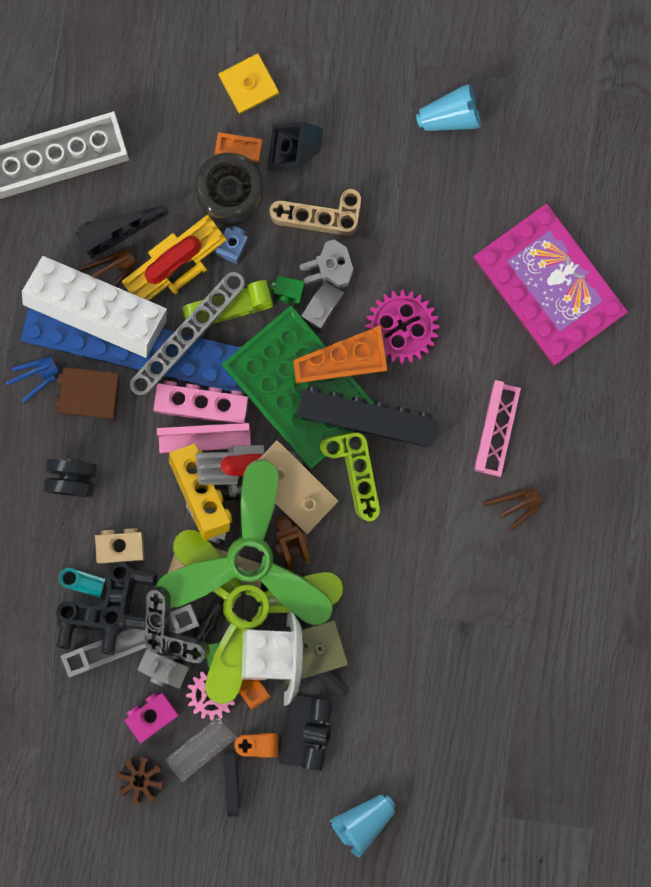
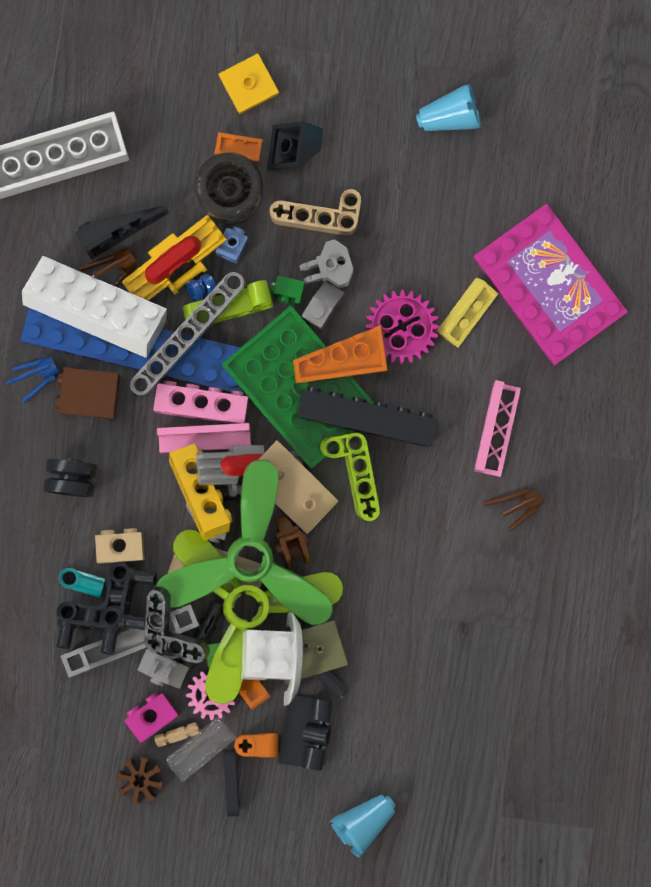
(177, 734): none -> tan axle
(200, 288): none -> blue wheel
(467, 312): none -> light yellow slope

